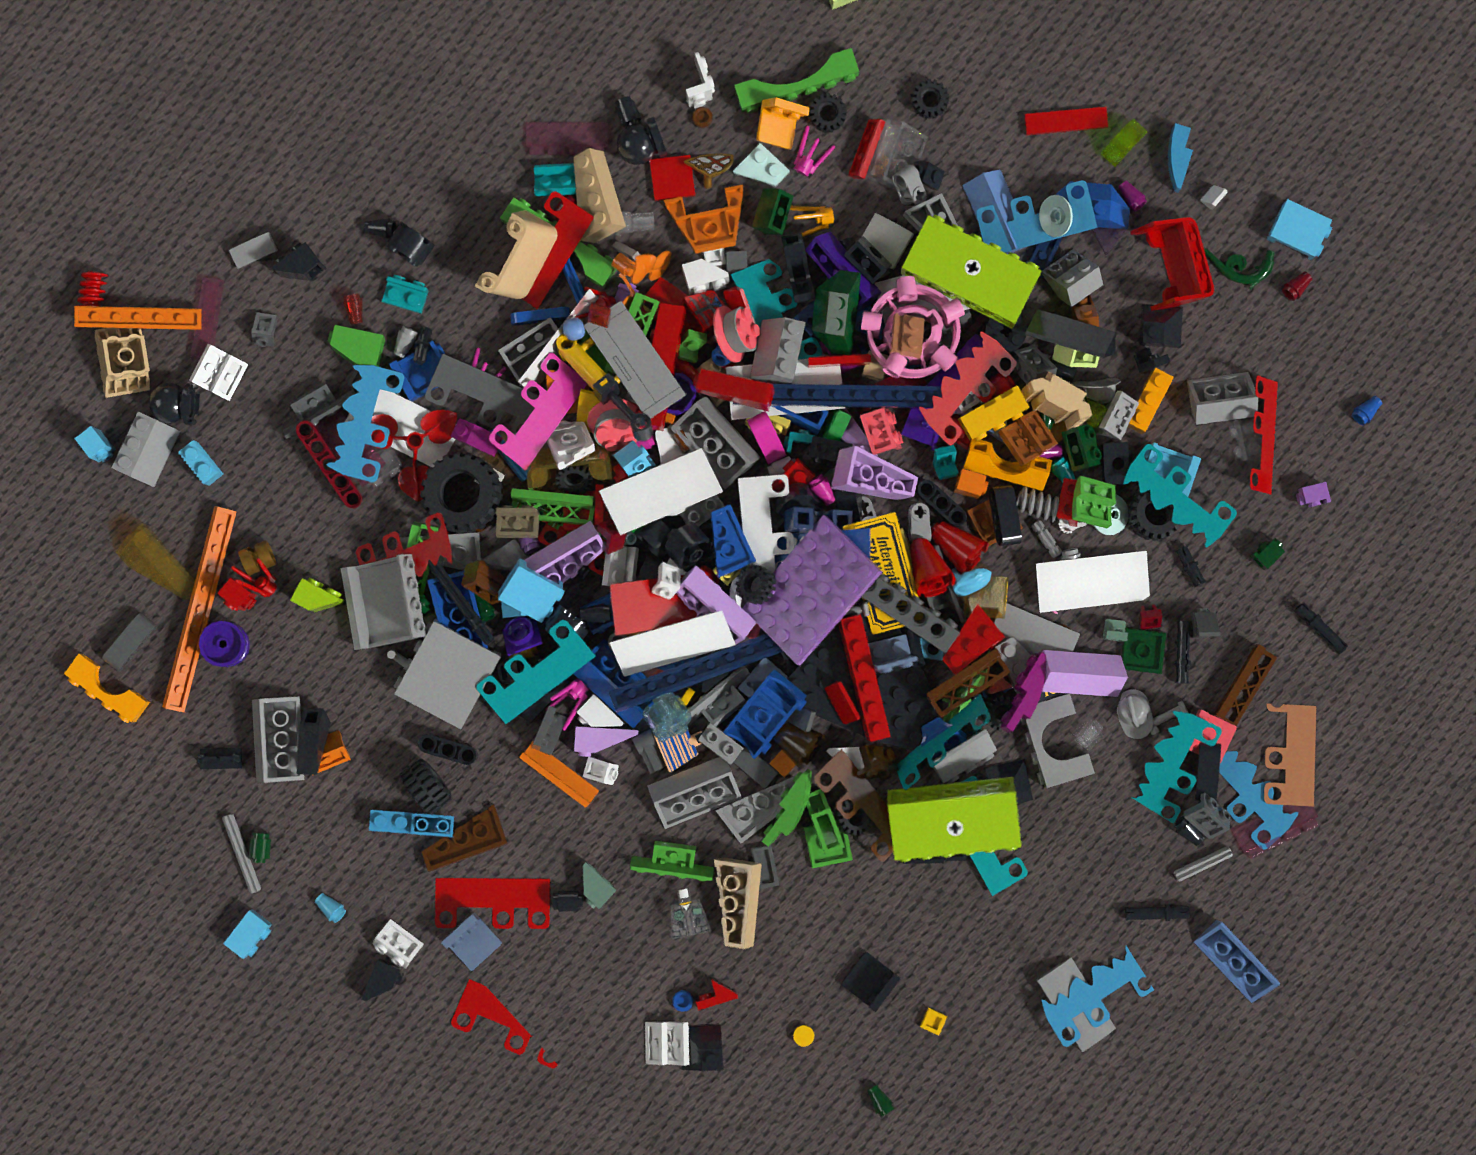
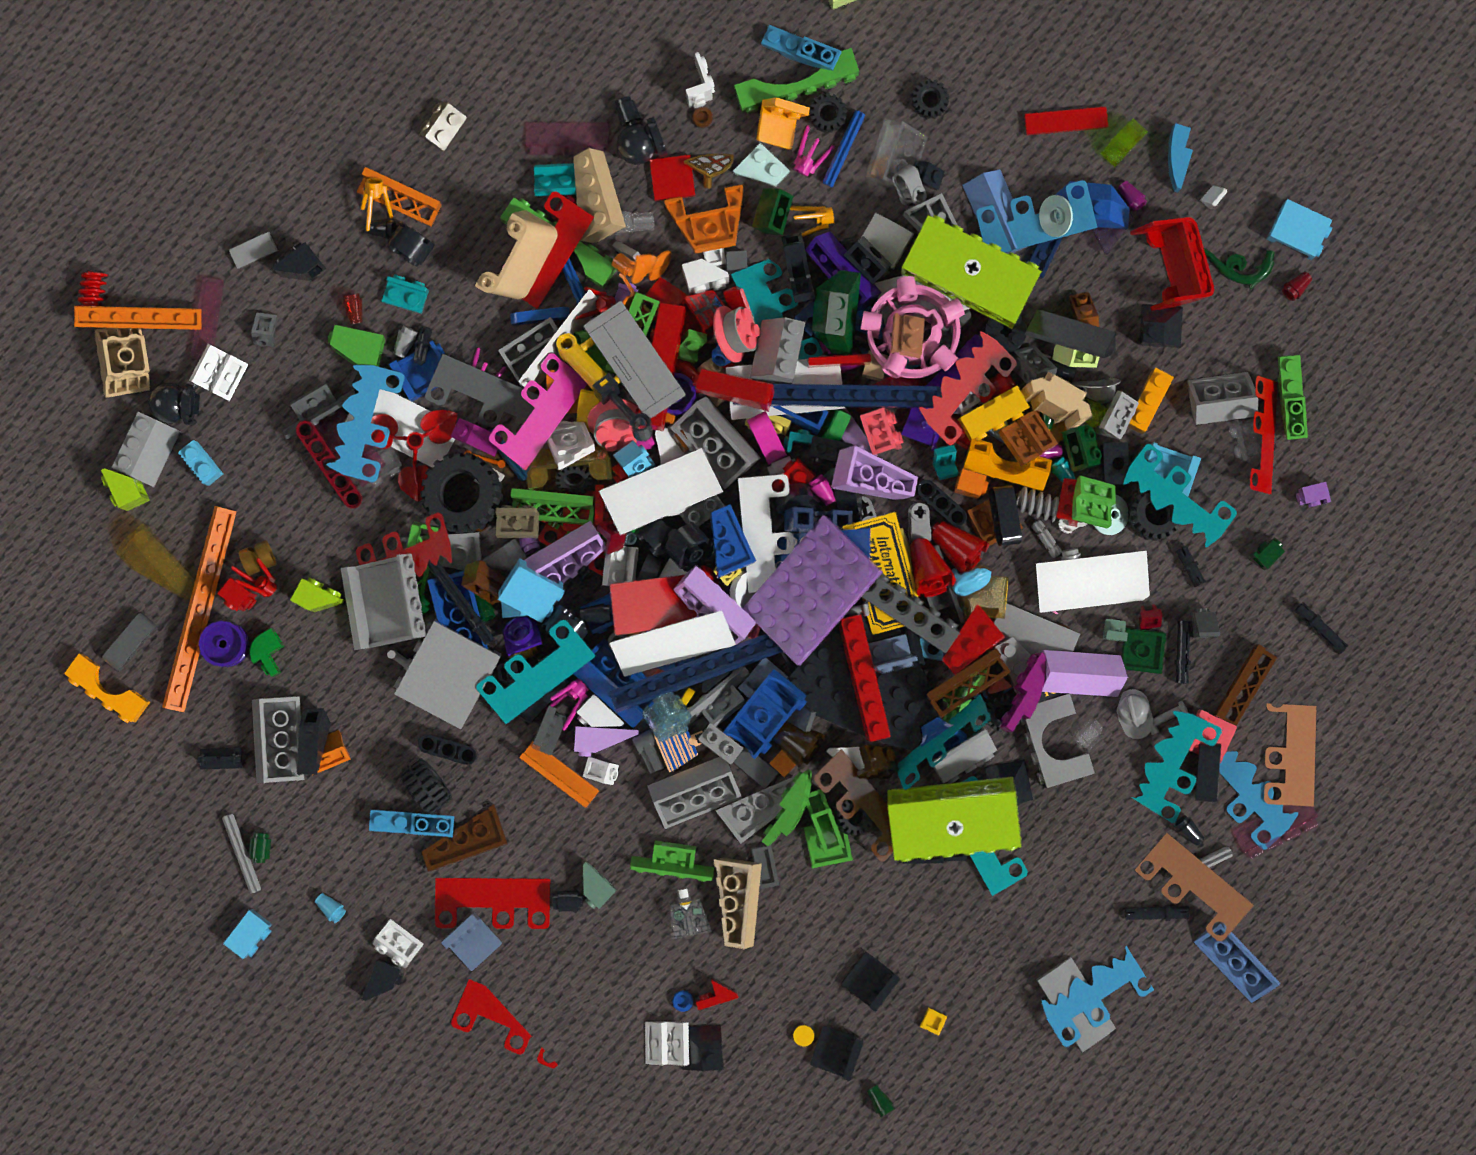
(95, 444): medium azure brick -> none
(125, 491): none -> lime slope
(263, 648): none -> green brick
(373, 189): none -> light orange plant
(405, 191): none -> orange fence
(442, 125): none -> bracket
(501, 463): none -> orange hinge
(573, 329): medium blue piece -> none
(599, 315): clear red tile -> none
(668, 581): white bracket -> none
(764, 589): black tyre -> none
(801, 49): none -> dark azure slope
(837, 1052): none -> black bracket
(842, 702): red slope -> none
(844, 148): none -> blue axle
(866, 148): red tile -> none
(1073, 277): light grey slope -> none
(1147, 361): black bracket -> none
(1201, 880): none -> nougat piece
(1208, 817): dark grey bracket -> none
(1291, 397): none -> bright green slope
(1365, 412): blue cone -> none

